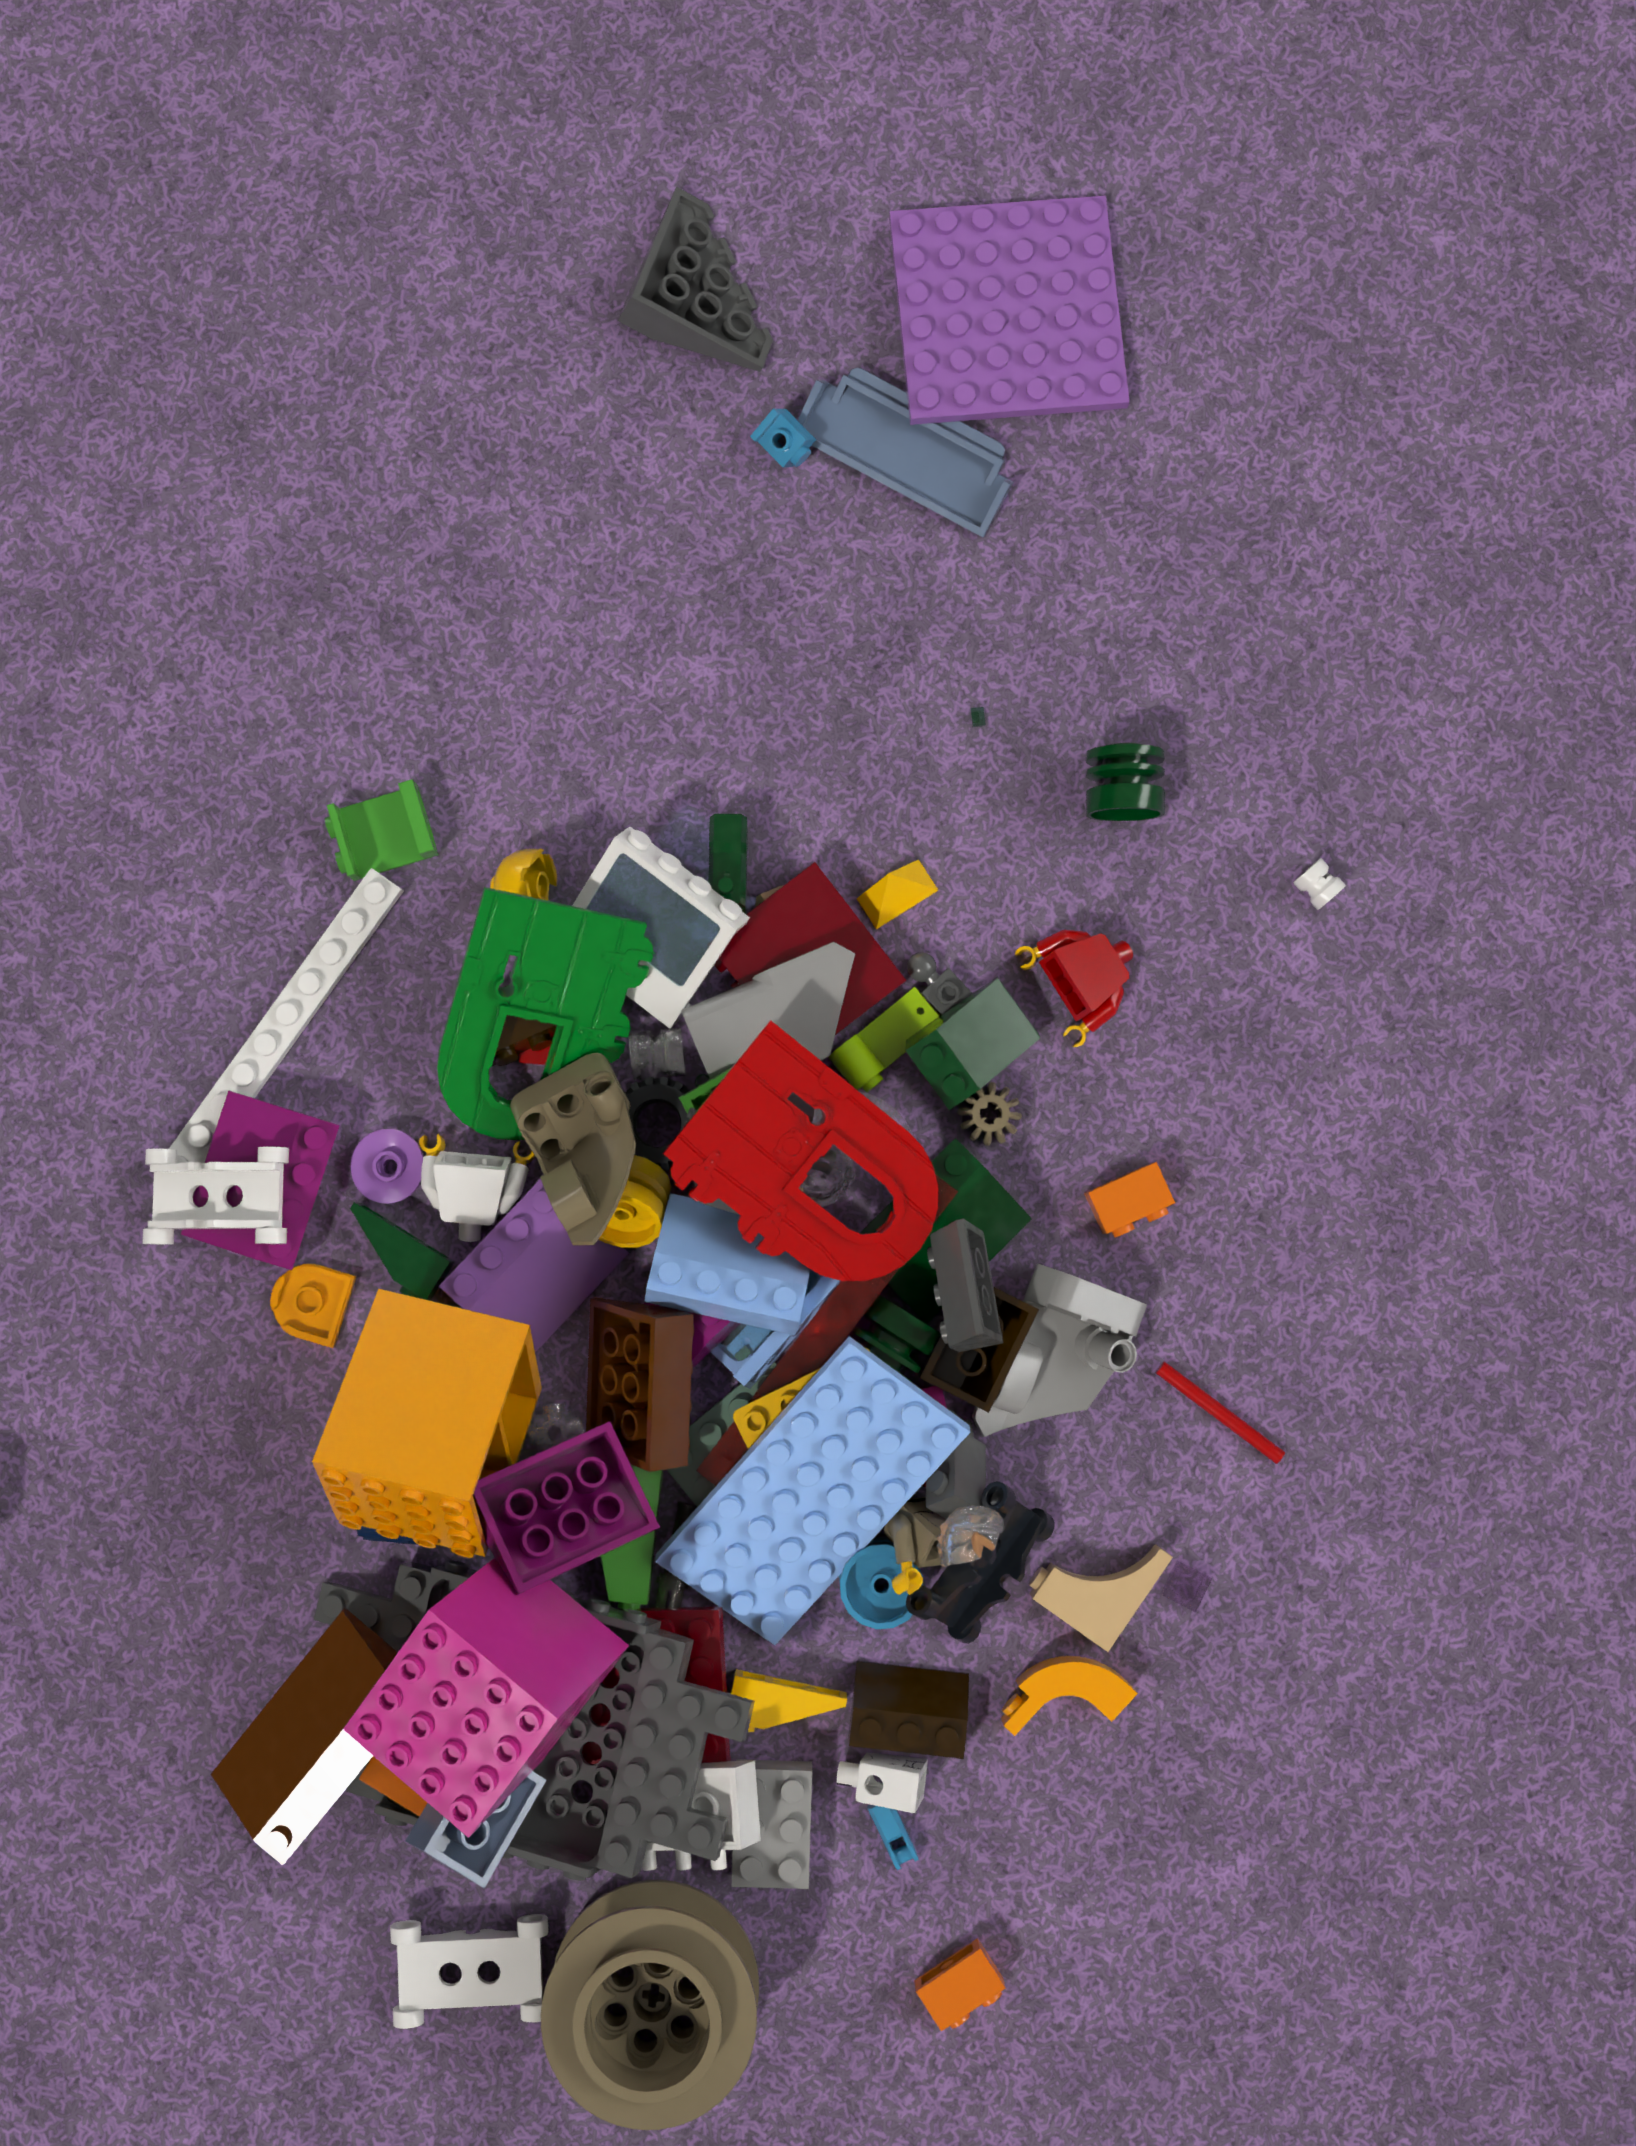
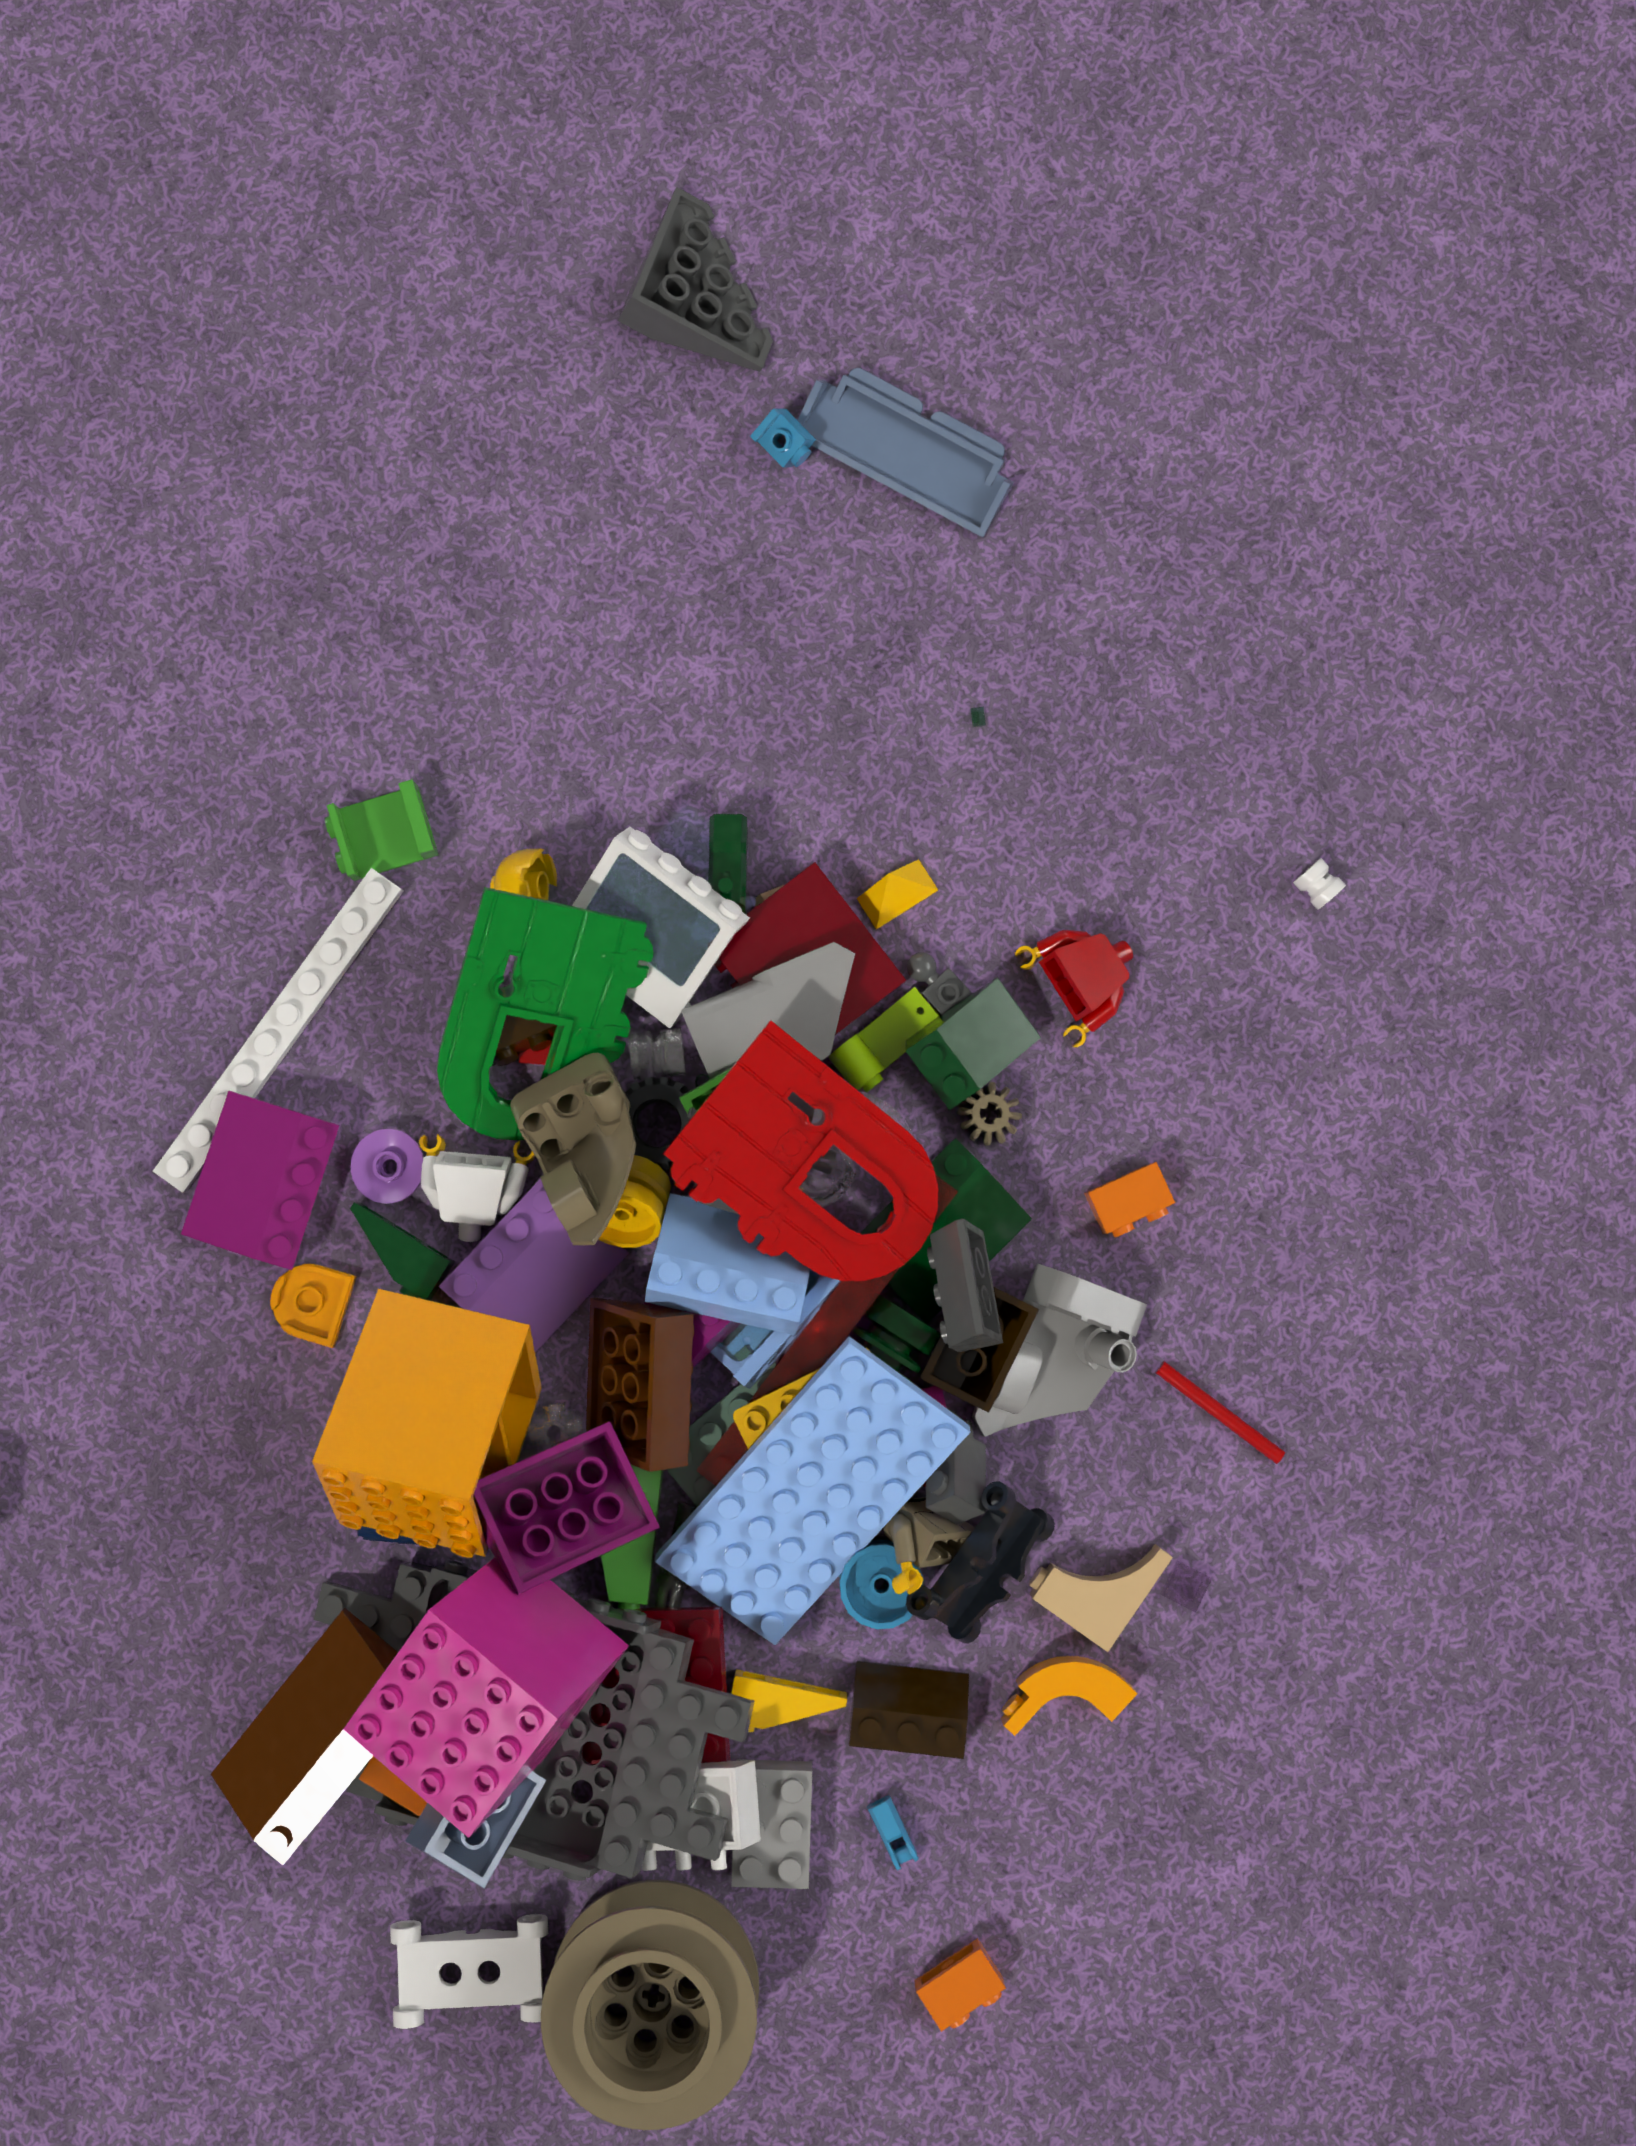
(176, 1182): white piece -> none
(901, 1780): white torso -> none
(966, 1534): clear hair -> none
(1008, 310): medium lavender plate -> none
(1125, 779): dark green wheel -> none

